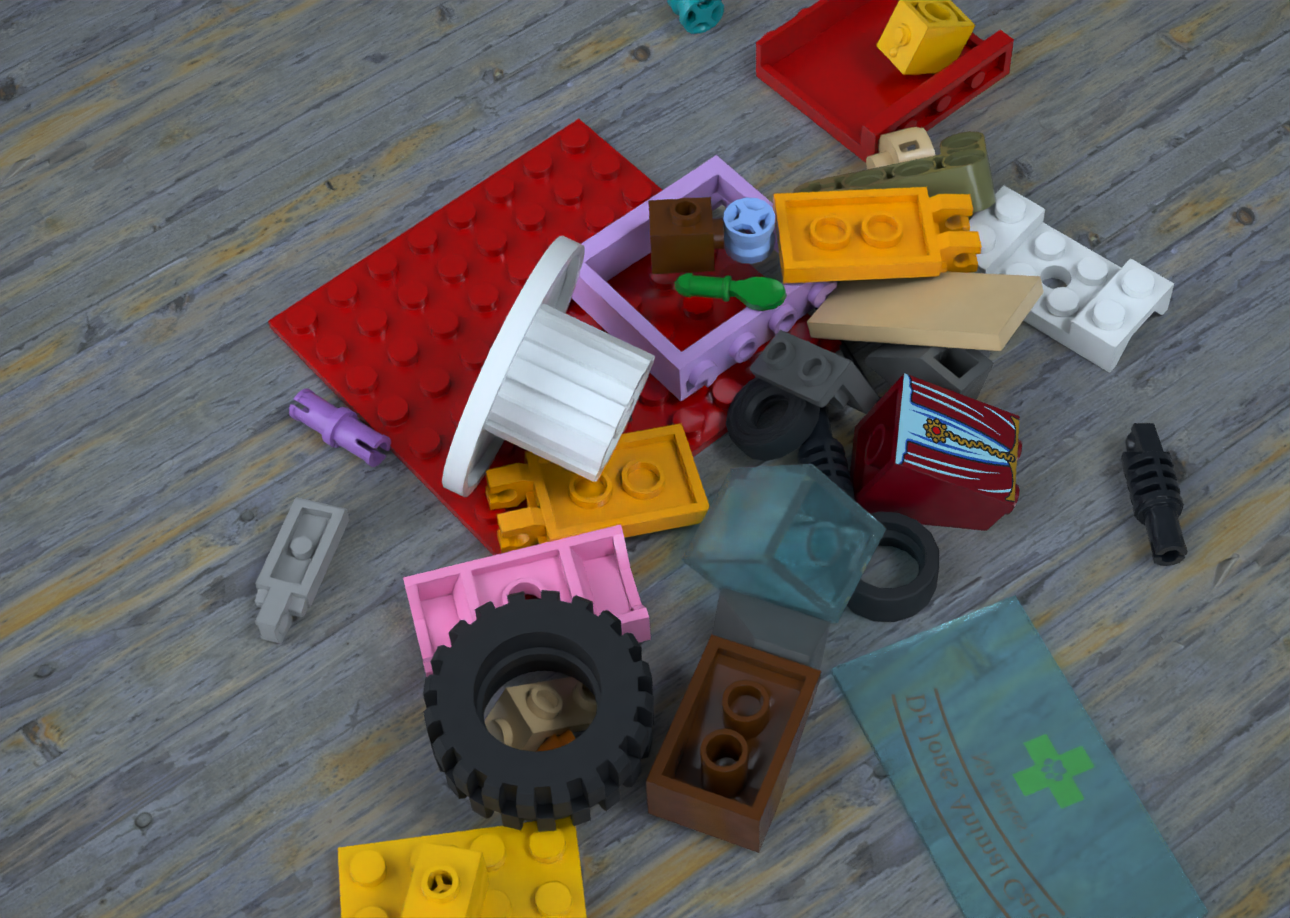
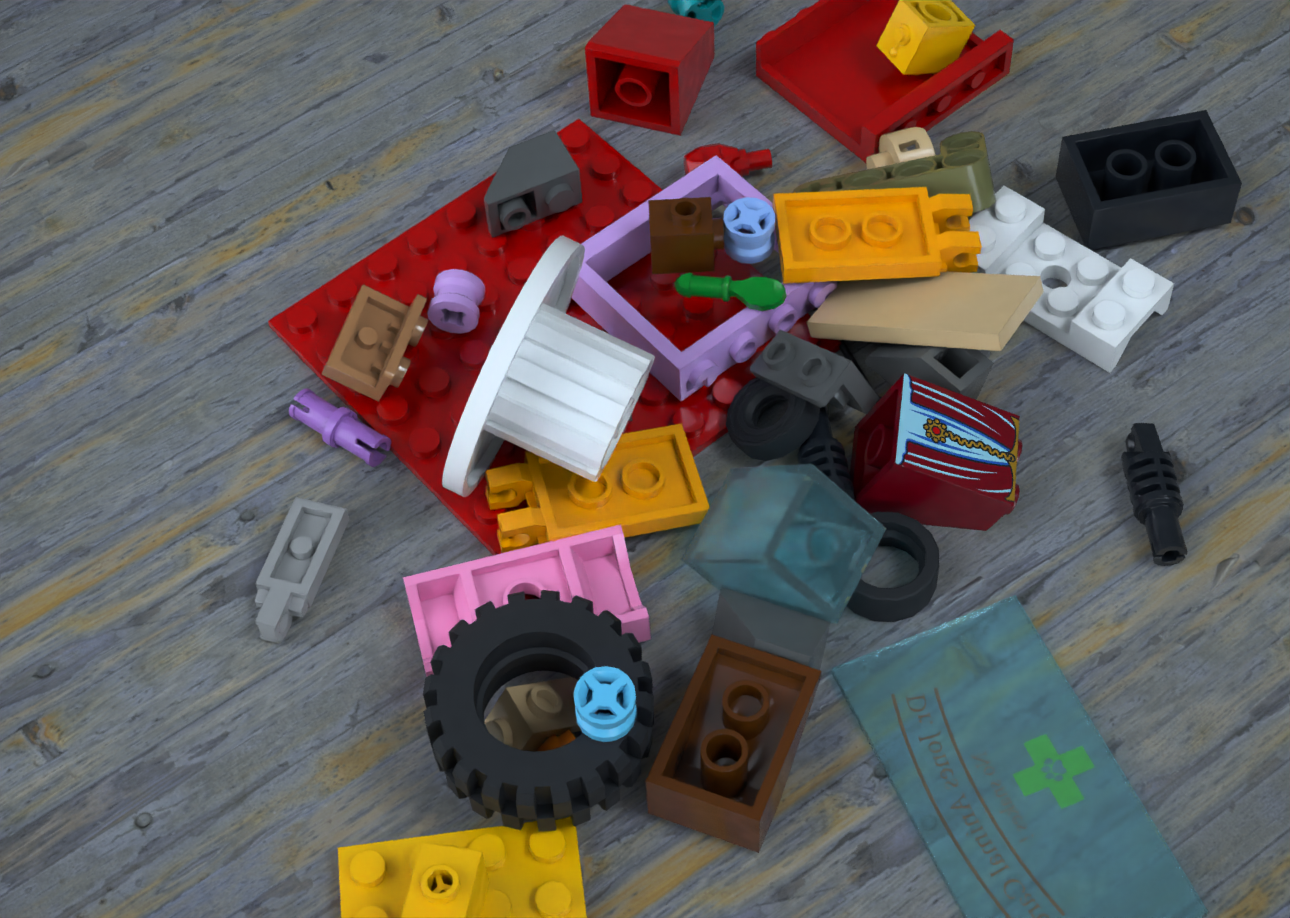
(373, 343): none -> medium nougat bracket
(456, 301): none -> lavender wheel
(531, 184): none -> dark grey slope
(605, 690): none -> medium azure wheel
(648, 68): none -> red slope
(738, 160): none -> red piece
(1147, 180): none -> black brick

